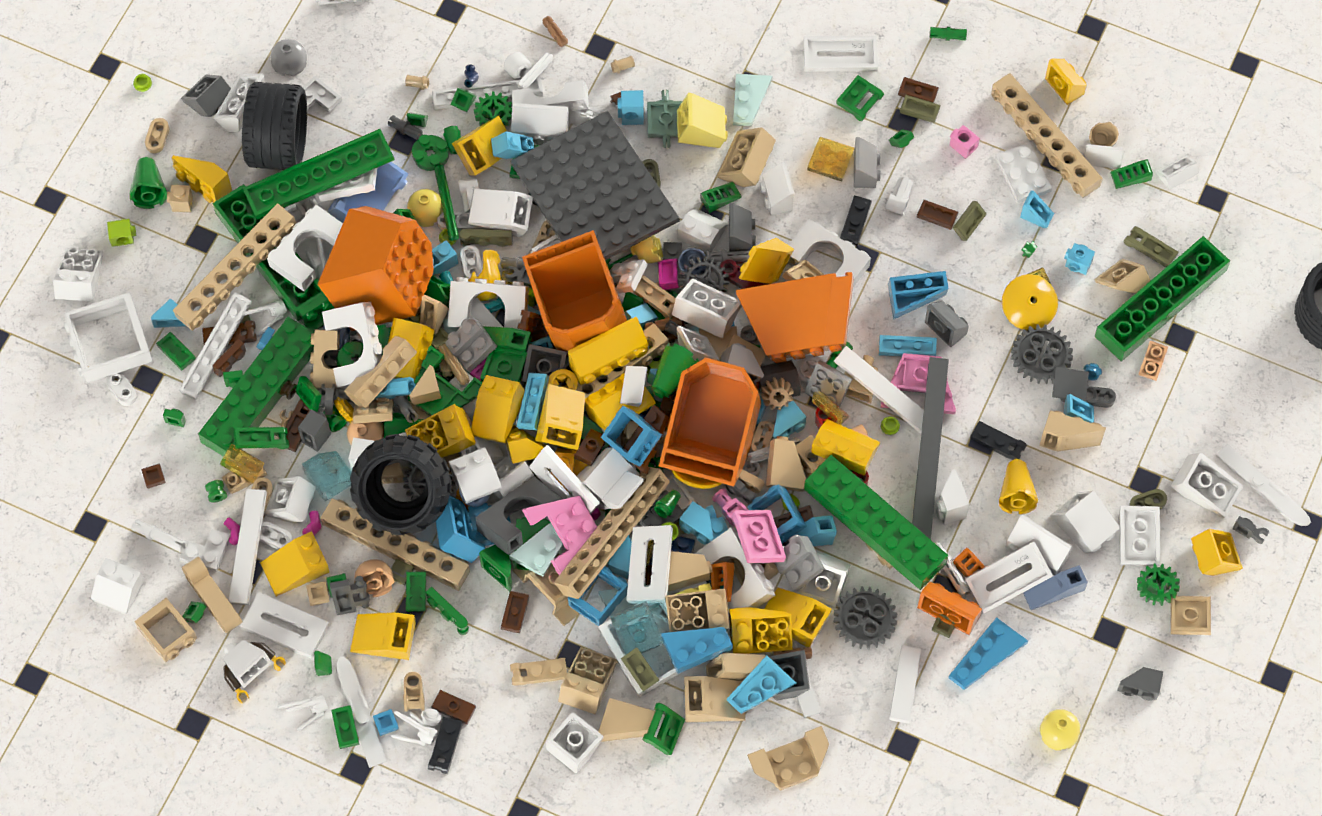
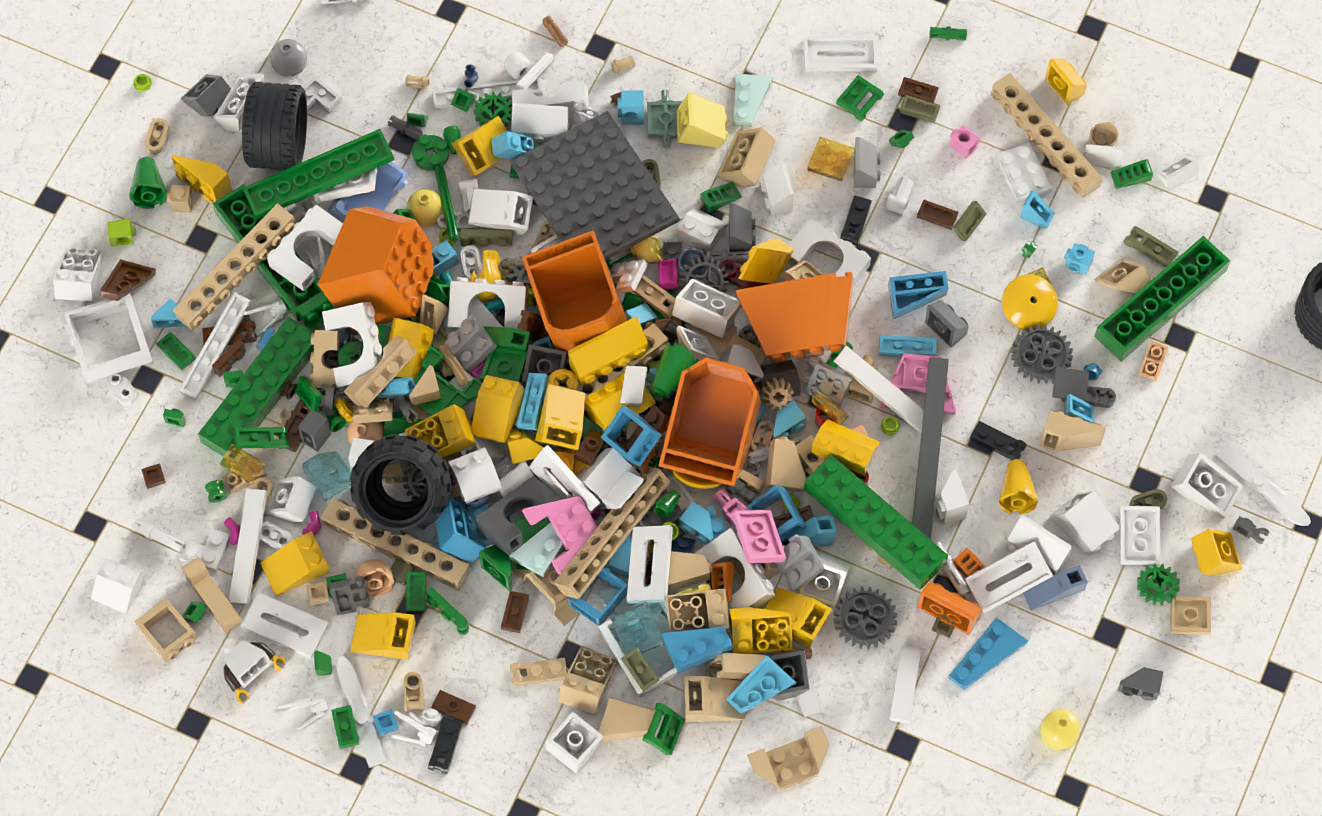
(124, 279): none -> reddish brown wing

